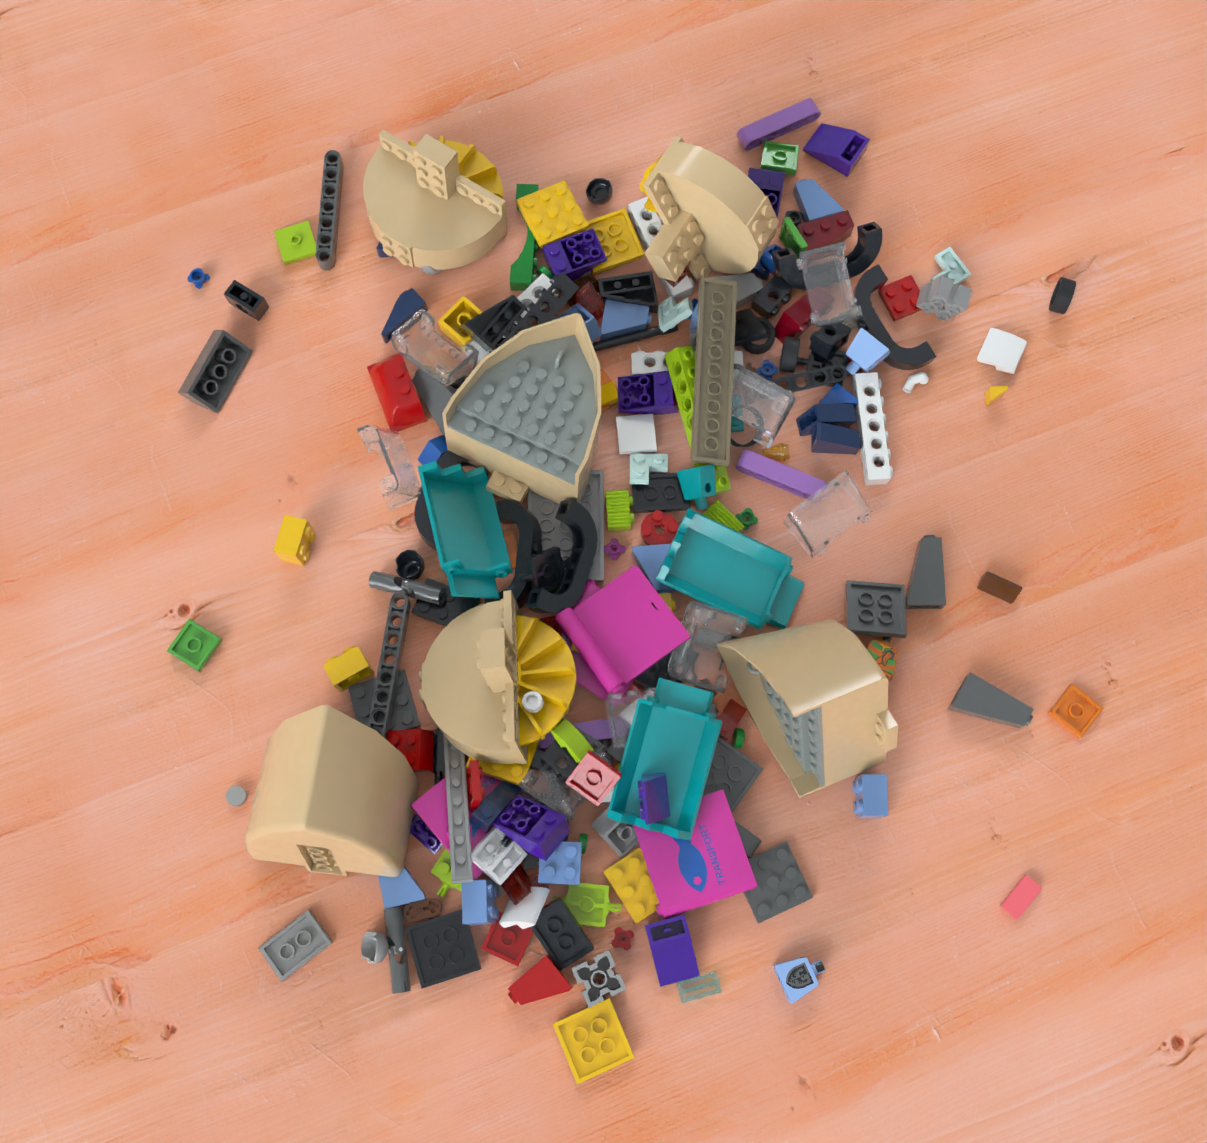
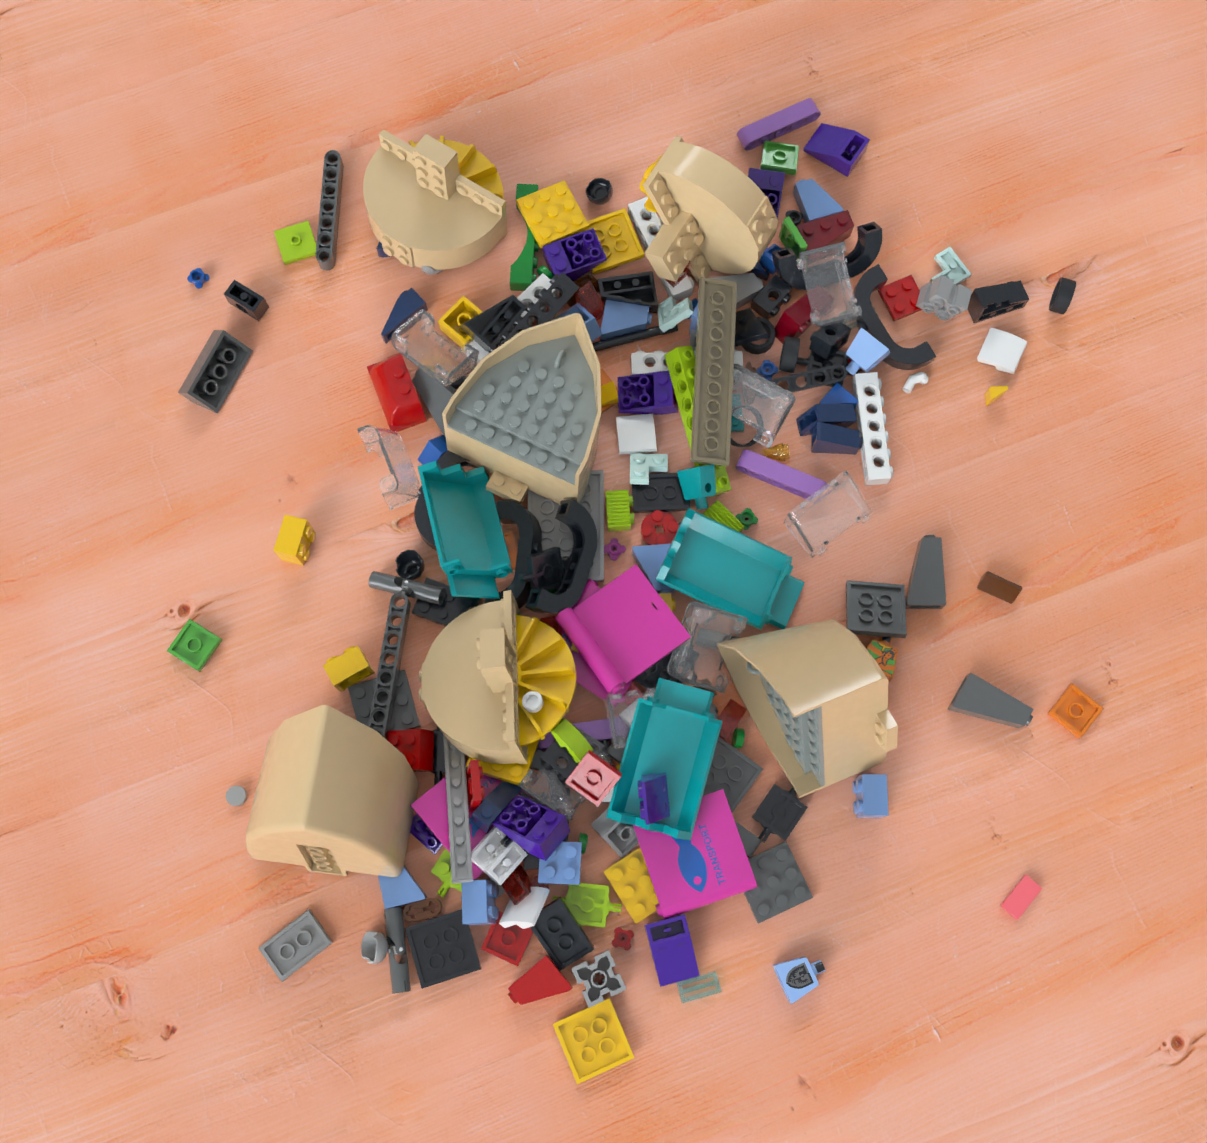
(779, 812): none -> black plate
(996, 300): none -> black wedge

